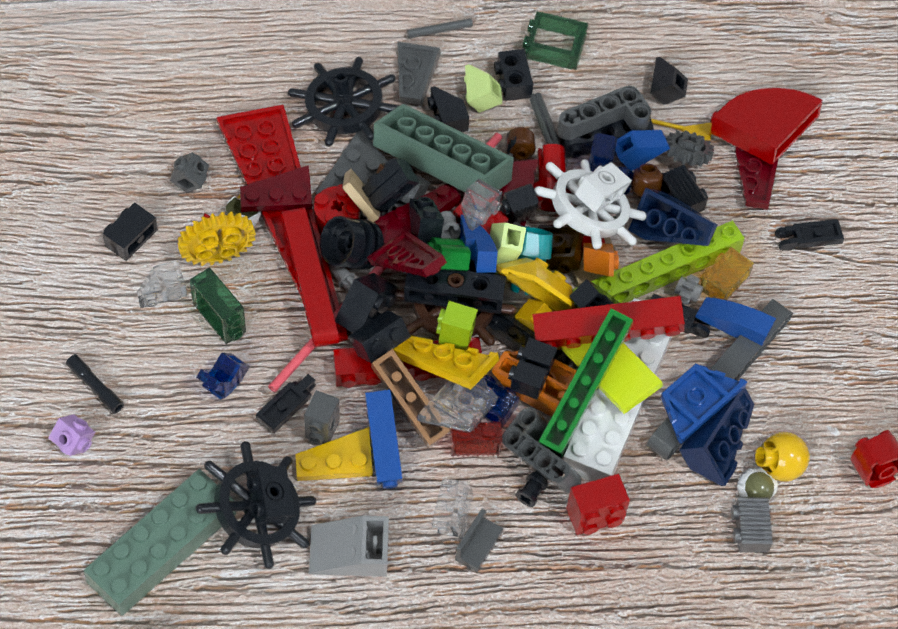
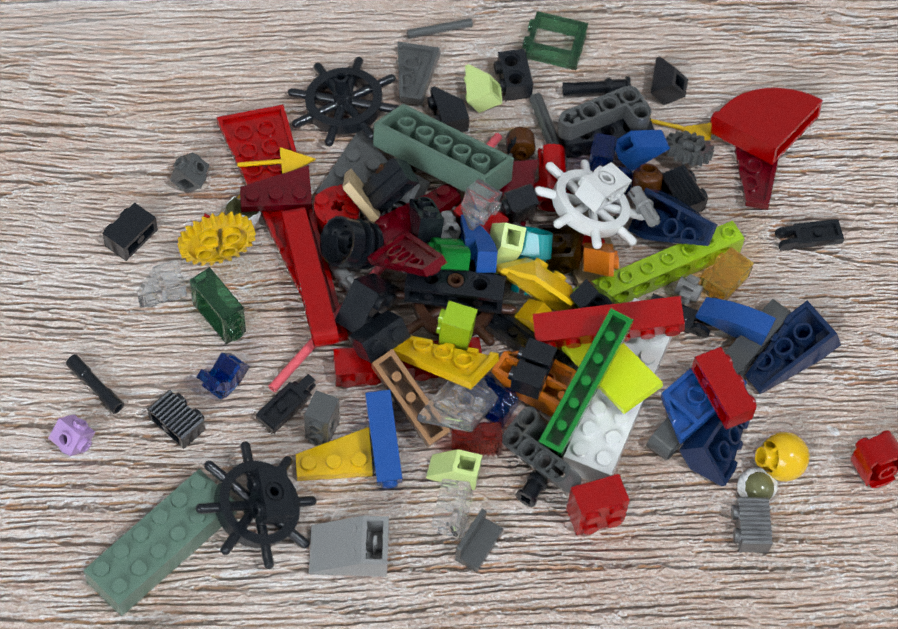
(177, 418): none -> black brick
(289, 161): none -> yellow piece
(455, 466): none -> yellowish green slope
(594, 87): none -> black pin
(644, 206): none -> light grey axle
(724, 387): none -> red brick
(796, 346): none -> dark blue wedge

